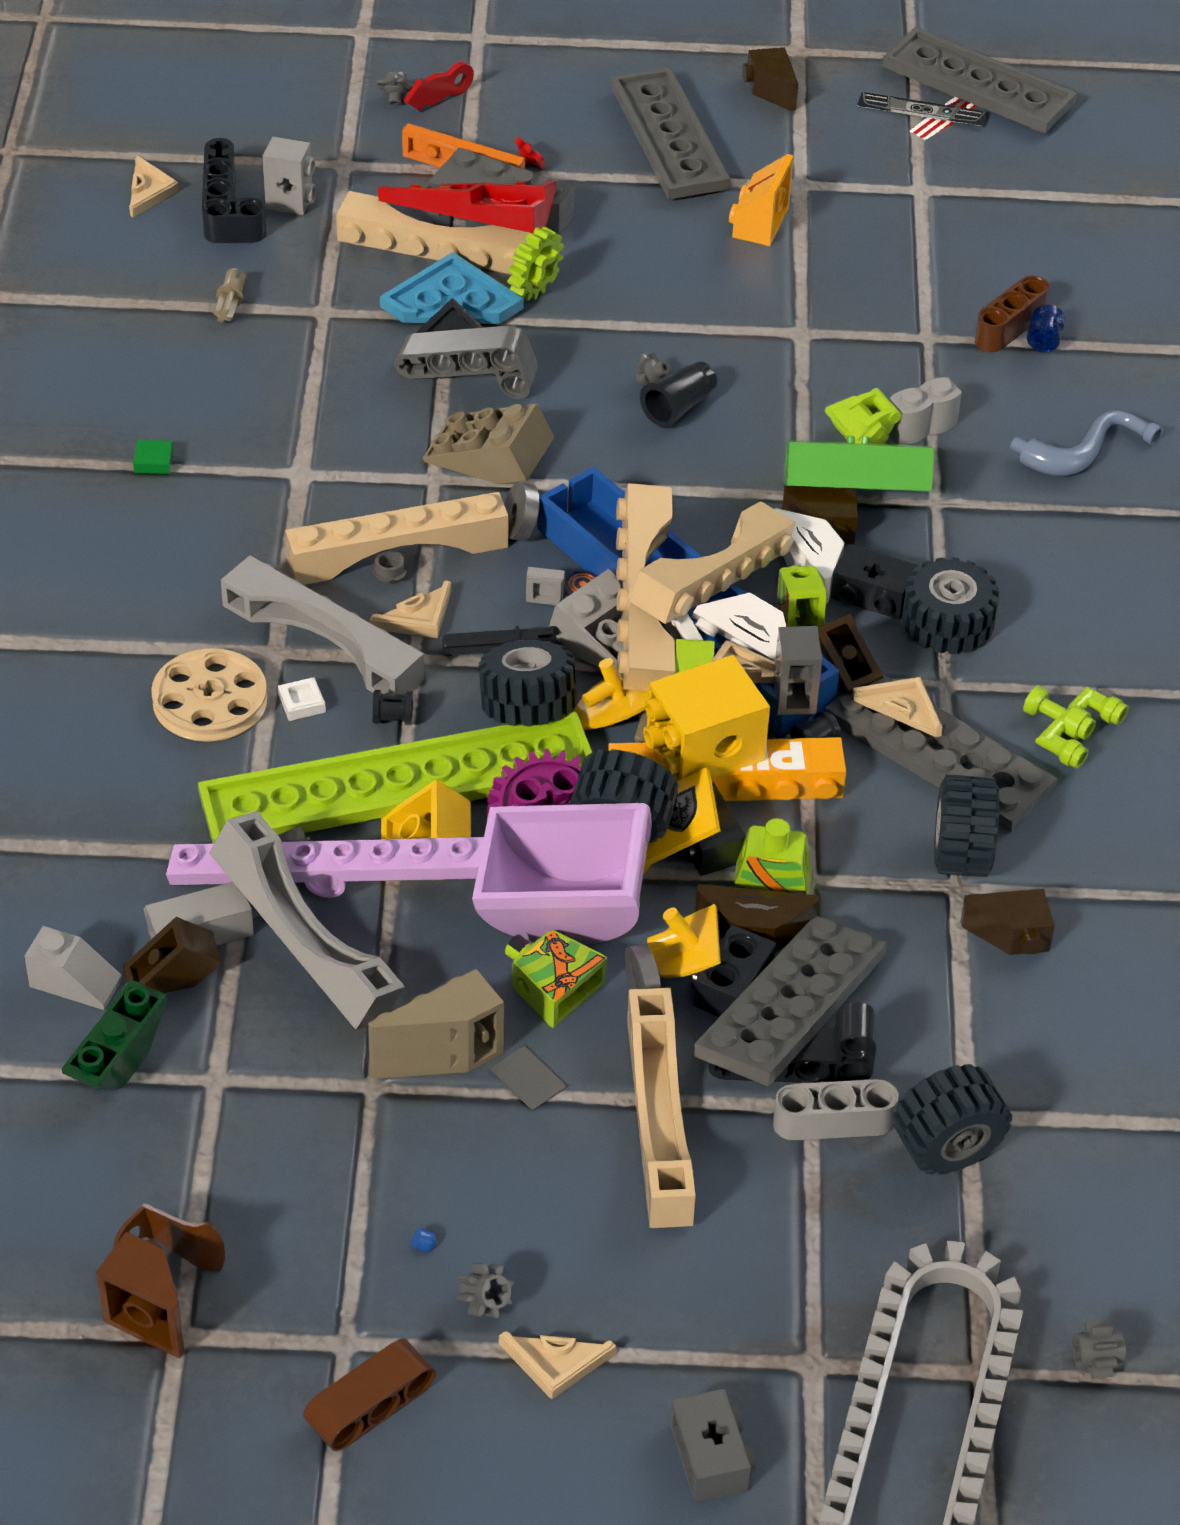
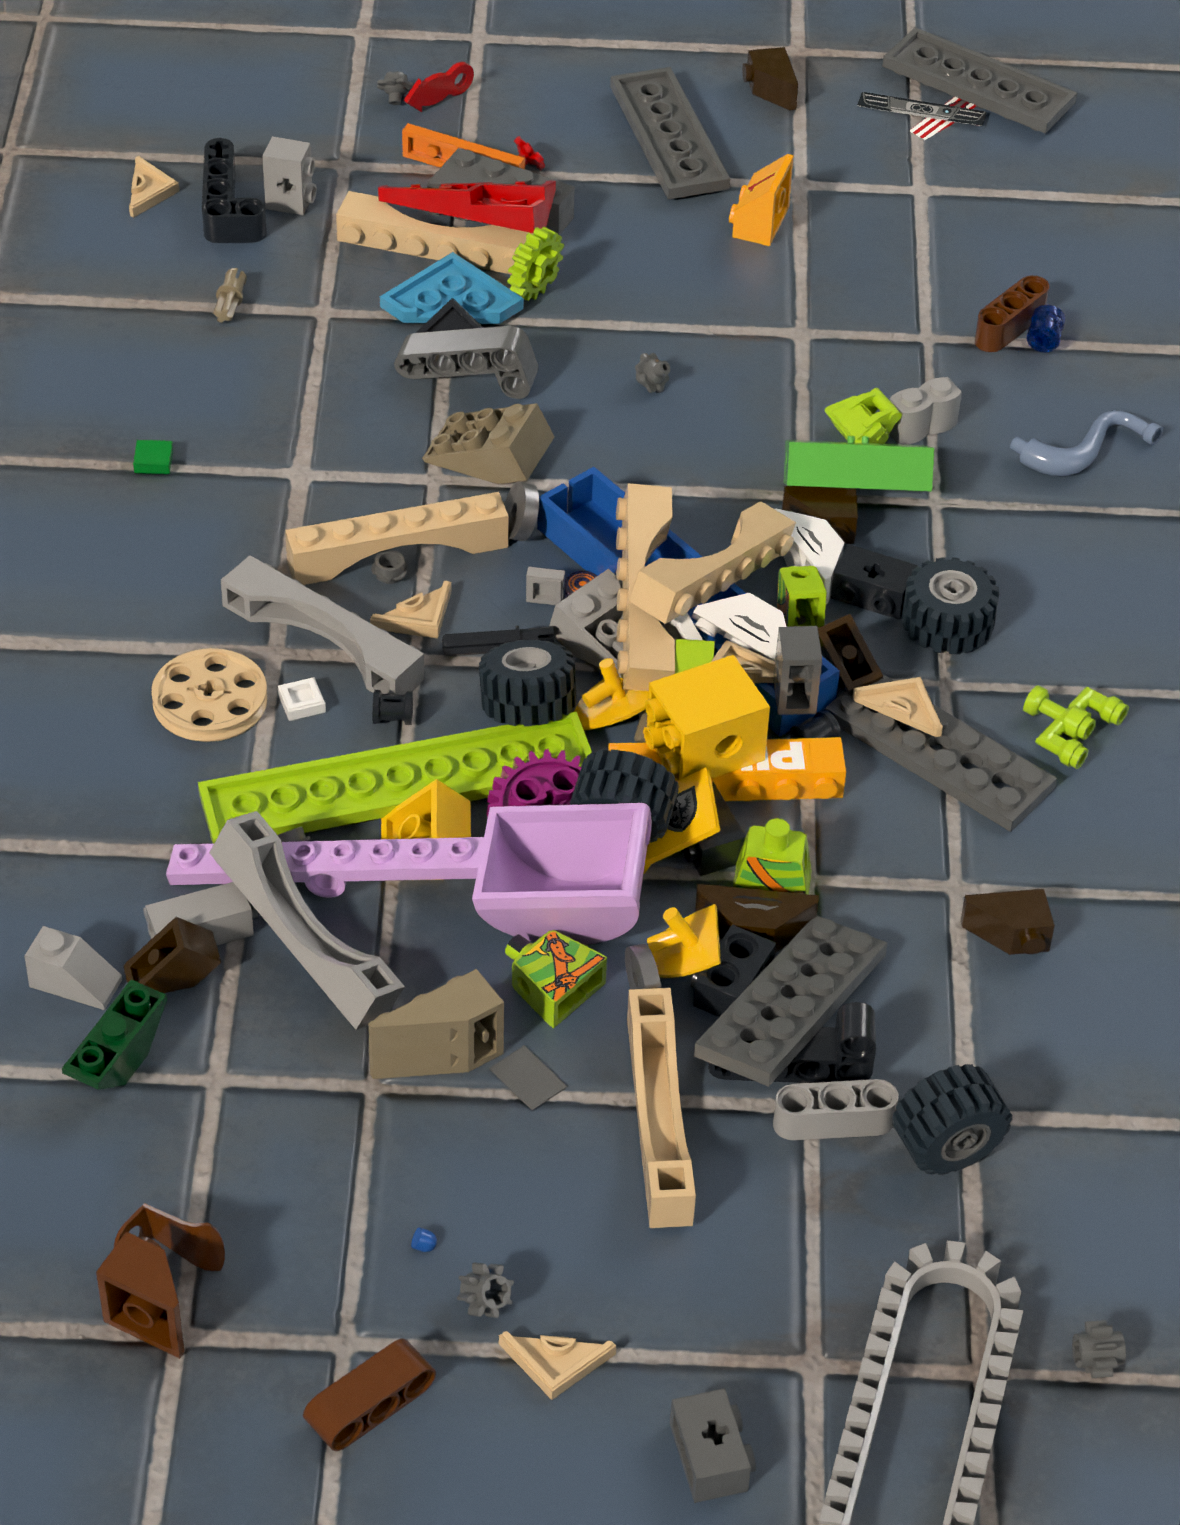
(676, 394): black plant -> none
(966, 825): black wheel -> none

